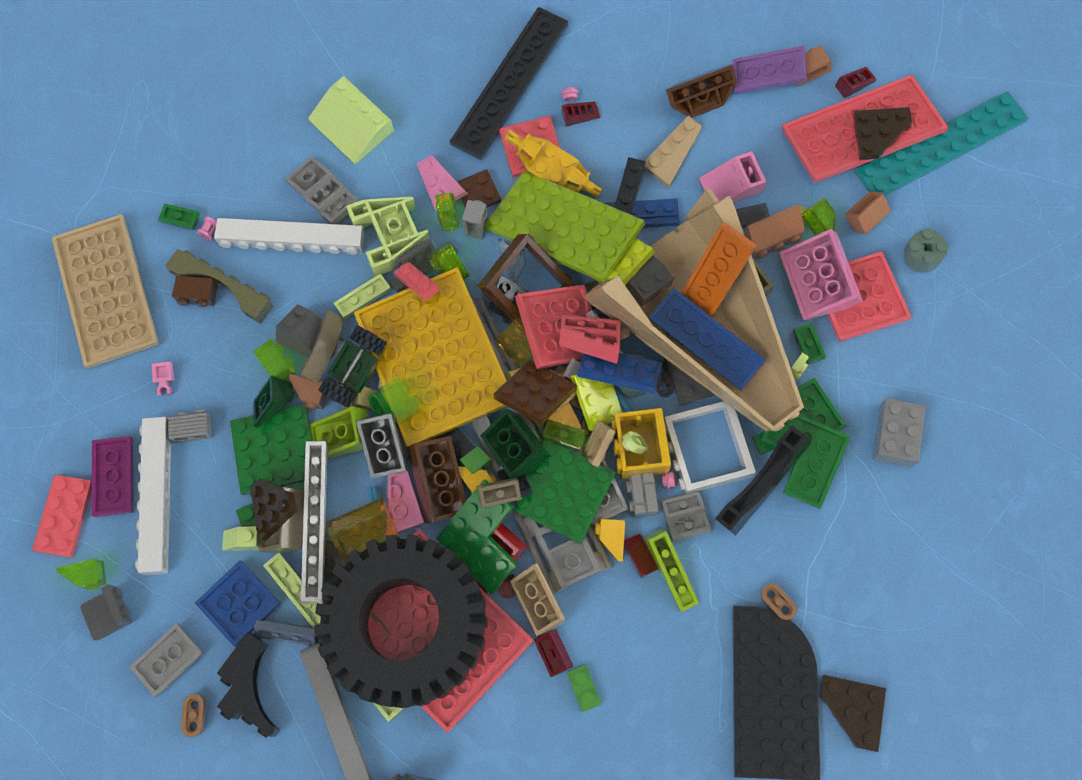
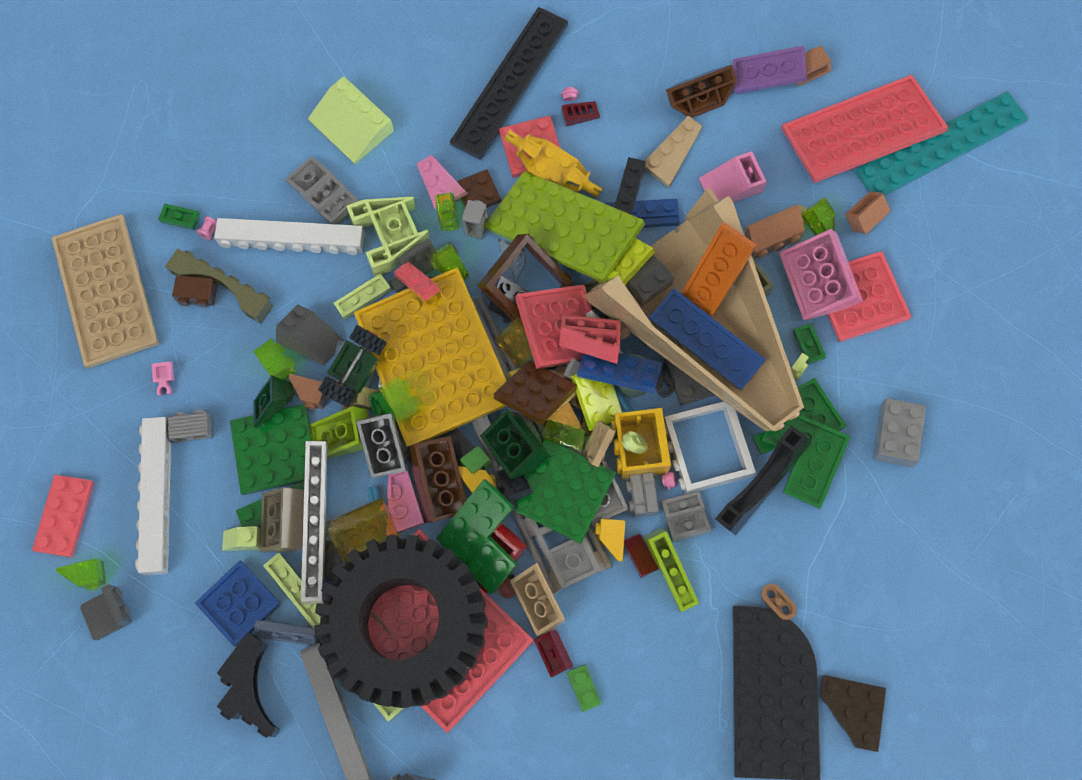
(112, 476): magenta plate -> none
(166, 660): light grey plate -> none
(192, 715): medium nougat plate -> none
(271, 507): dark brown plate -> none
(323, 346): dark tan slope -> none
(499, 492): dark tan slope -> none
(752, 214): clear smoke plate -> none
(845, 82): dark red slope -> none
(879, 130): dark brown plate -> none
(925, 251): sand green brick -> none

